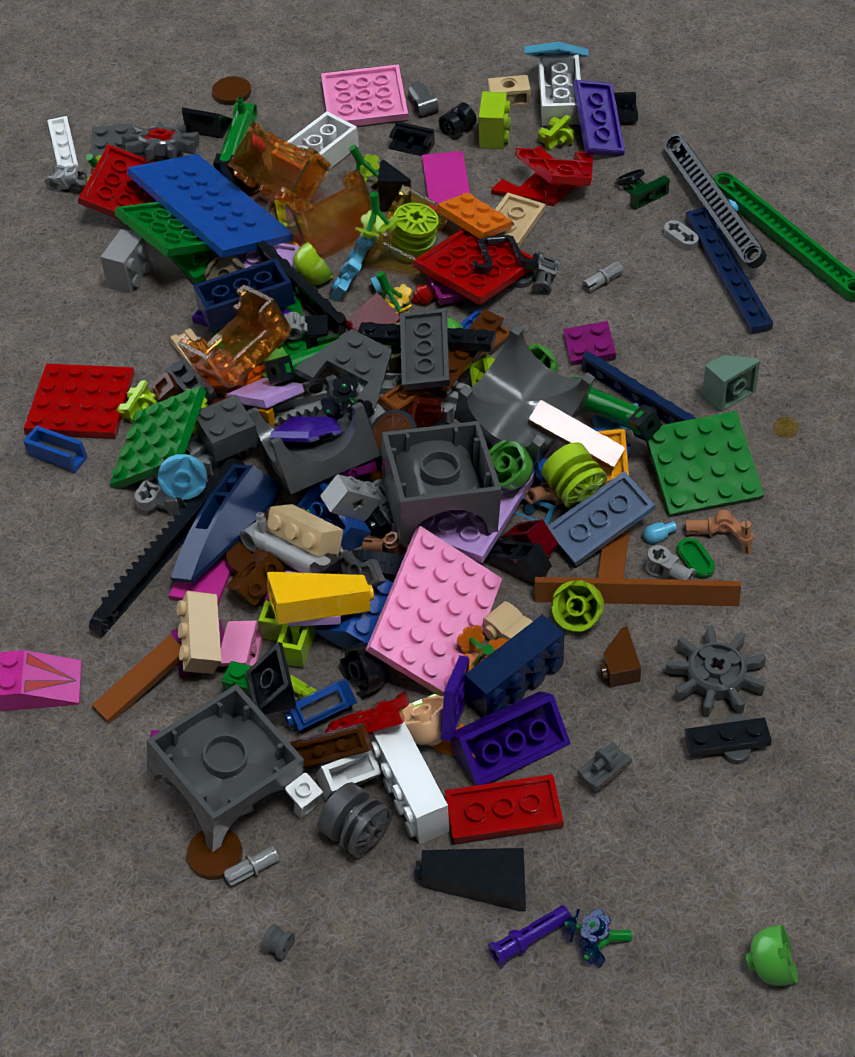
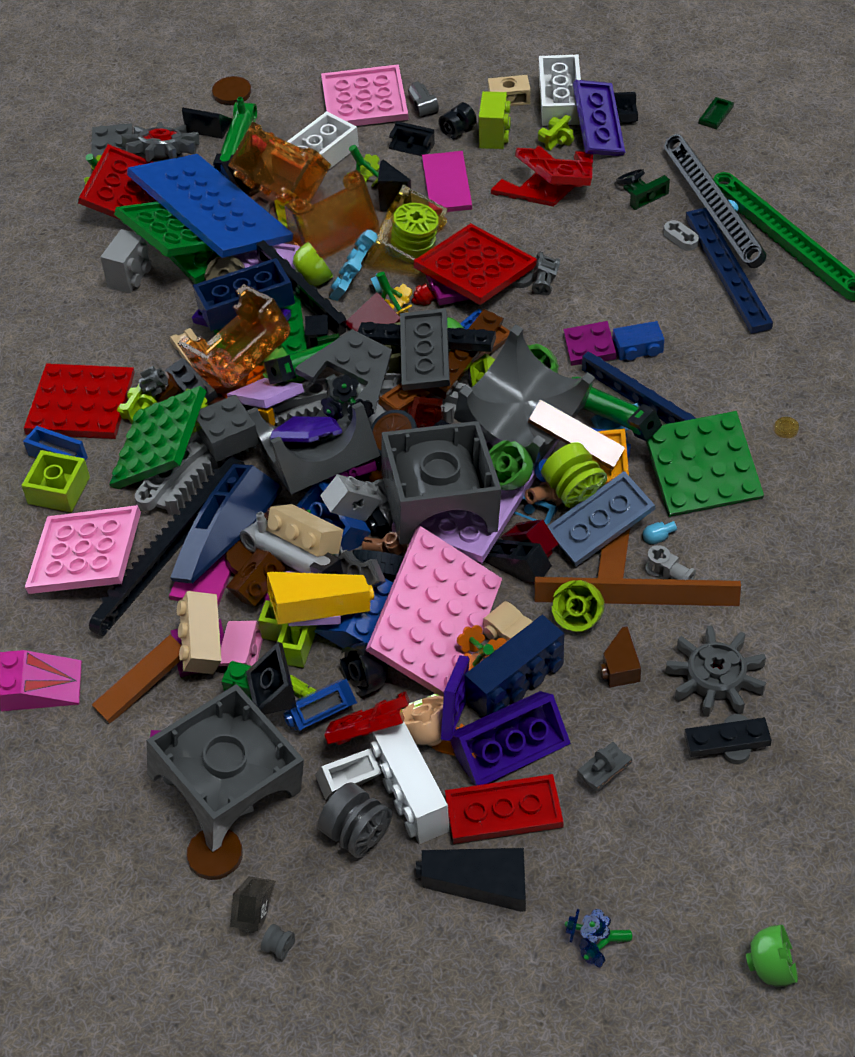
(55, 481): none -> lime brick
(62, 142): white tile -> none
(65, 176): light grey connector -> none
(83, 550): none -> bright pink plate
(153, 381): none -> dark grey gear
(182, 476): medium azure tile -> none
(251, 865): light grey axle -> none
(251, 904): none -> clear smoke slope
(297, 325): light grey gear -> none
(305, 794): white bracket -> none
(333, 745): reddish brown tile -> none
(375, 220): lime plant -> none
(474, 215): orange plate -> none
(498, 239): black piece -> none
(519, 940): dark purple pin -> none
(523, 213): tan plate -> none
(555, 48): medium azure tile -> none
(603, 276): light grey axle -> none
(638, 340): none -> blue brick
(696, 557): green tile -> none
(716, 113): none -> dark green tile
(723, 523): nougat pin -> none
(730, 380): sand green slope -> none

